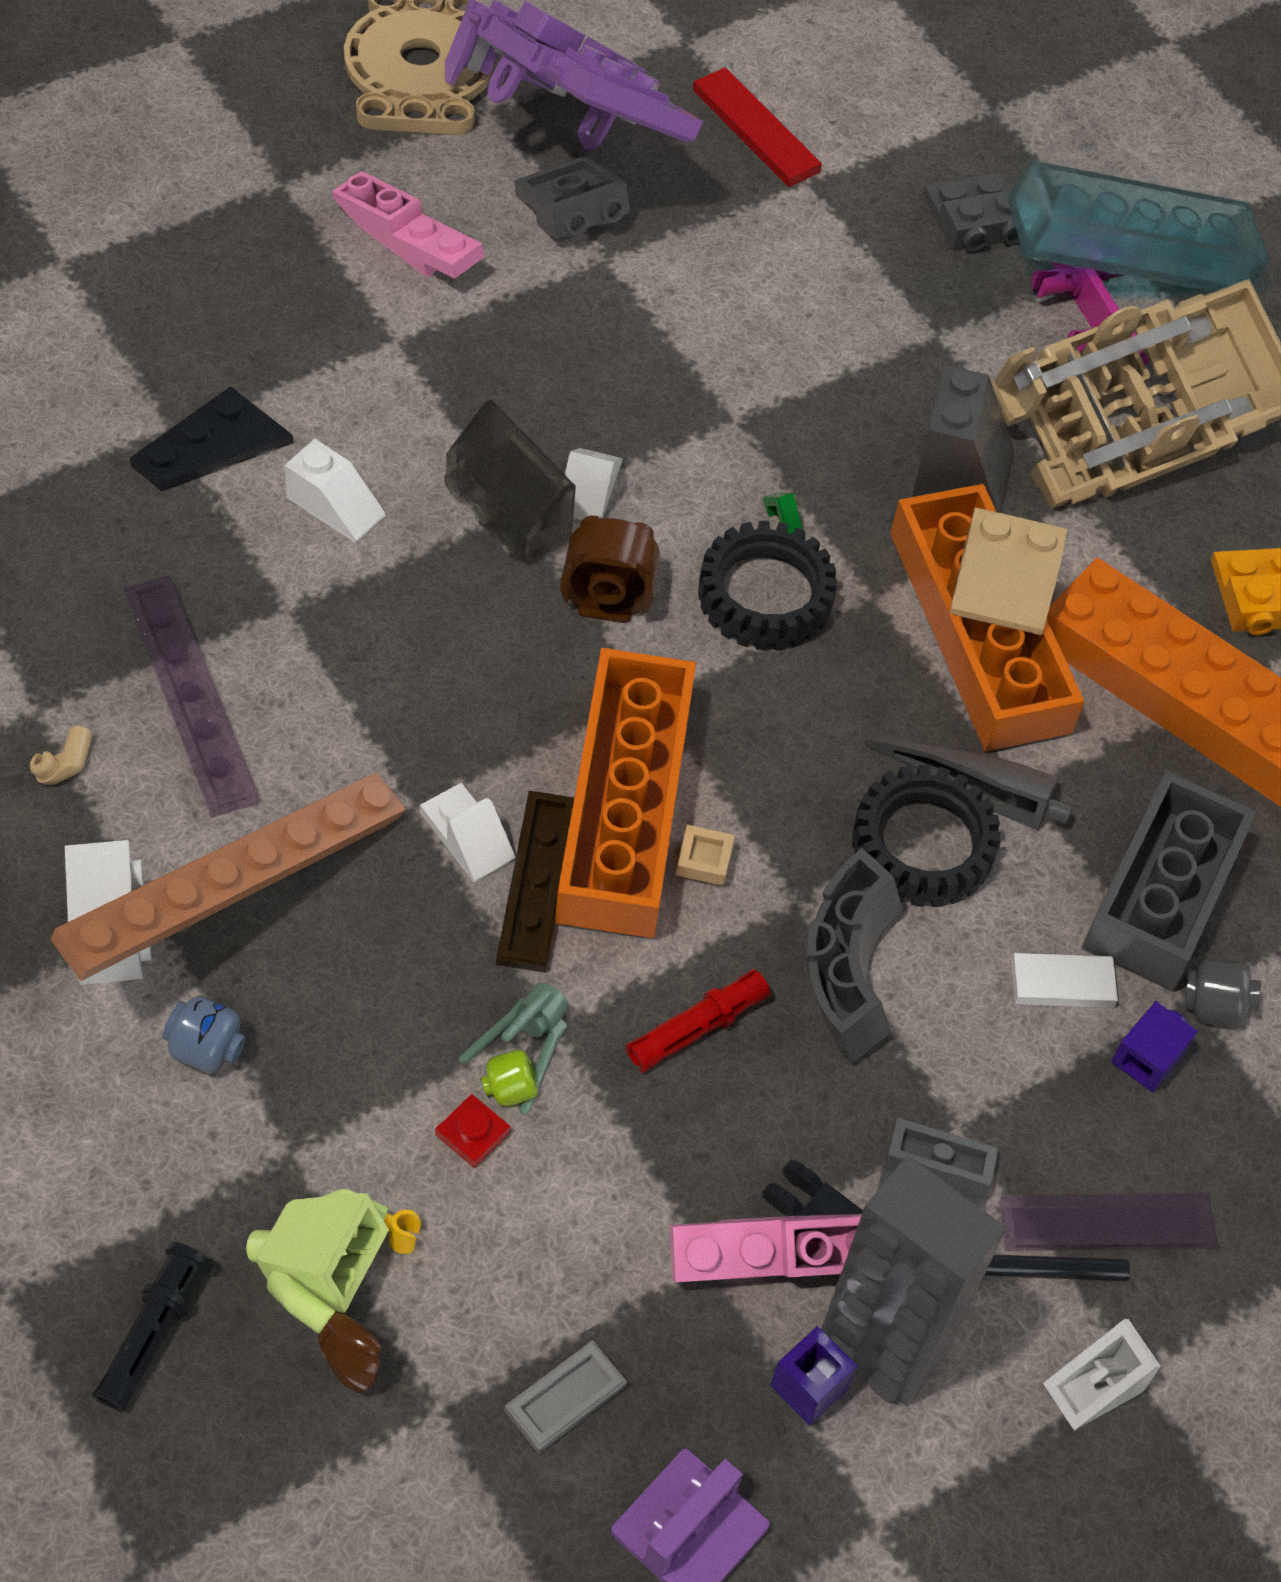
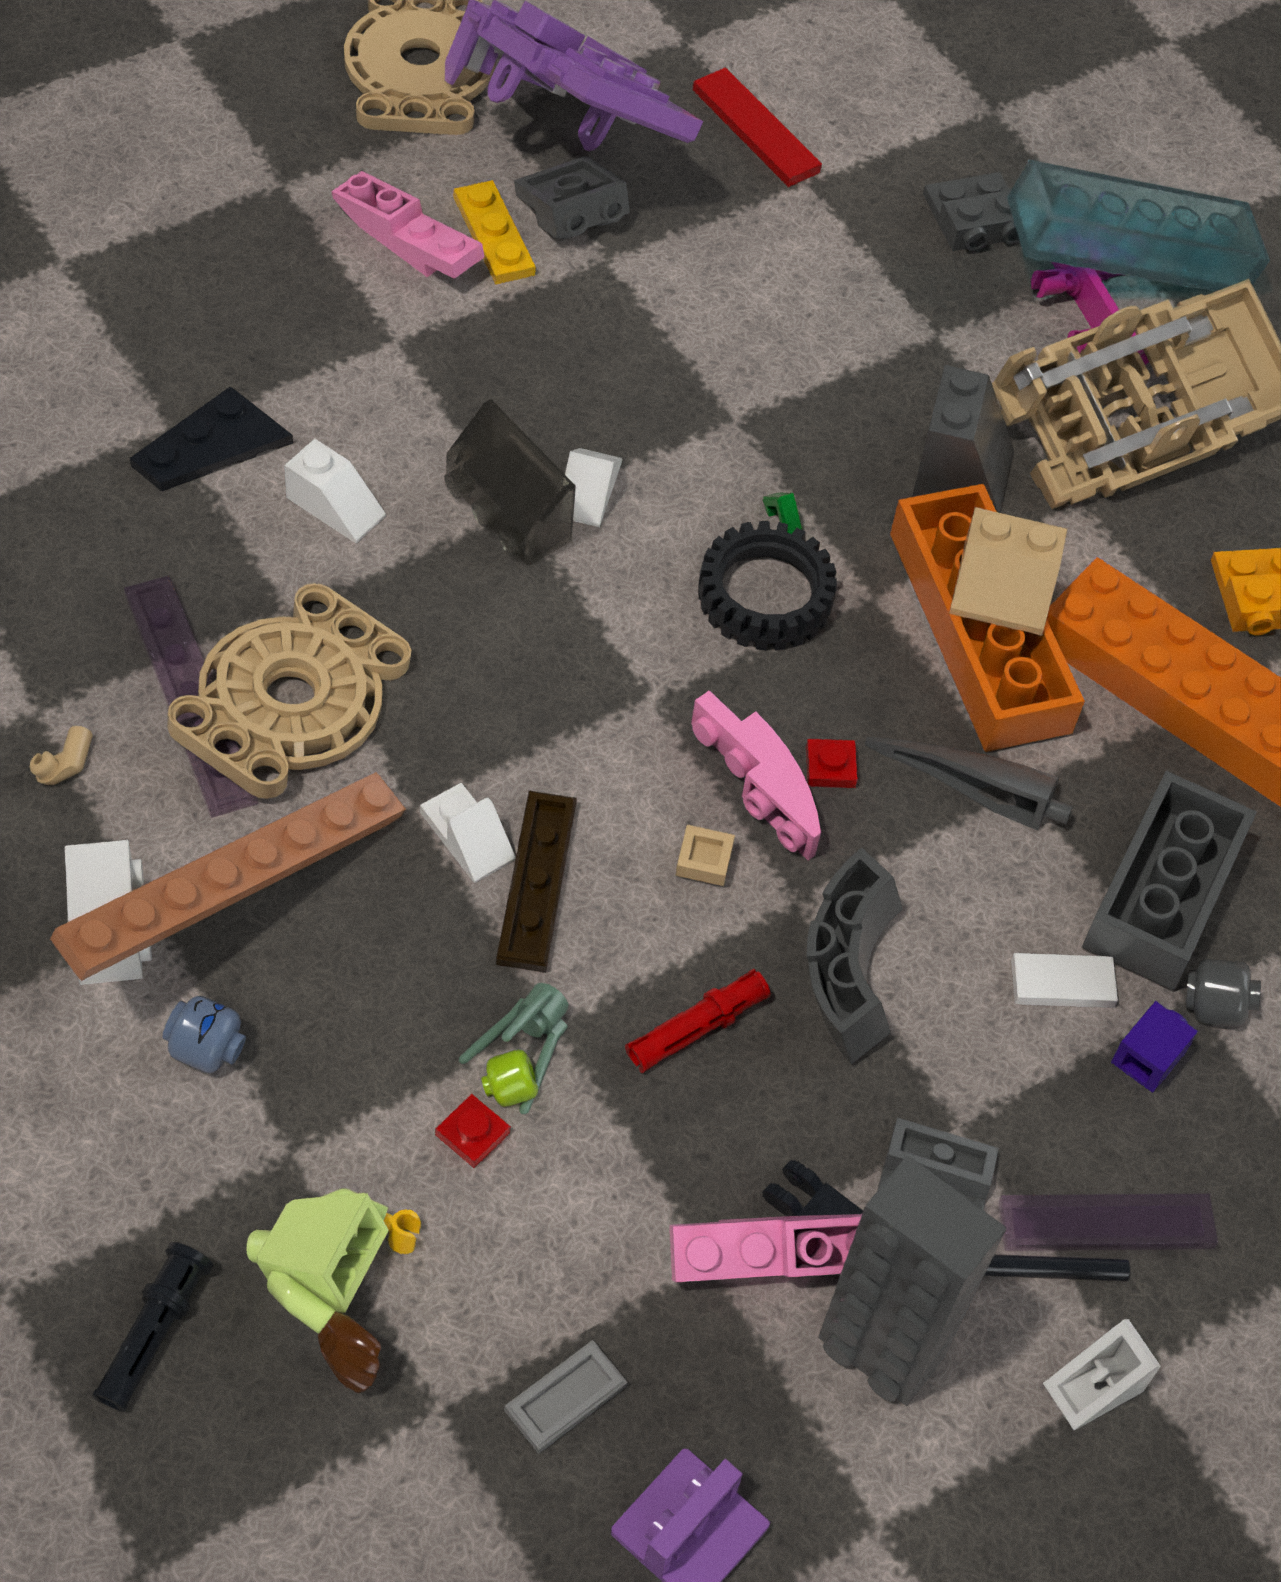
(302, 647): none -> tan piece
(494, 228): none -> yellow plate
(610, 568): reddish brown brick -> none
(625, 794): orange brick -> none
(773, 779): none -> bright pink slope
(813, 1375): dark purple brick -> none
(831, 763): none -> red plate
(936, 789): black tyre -> none

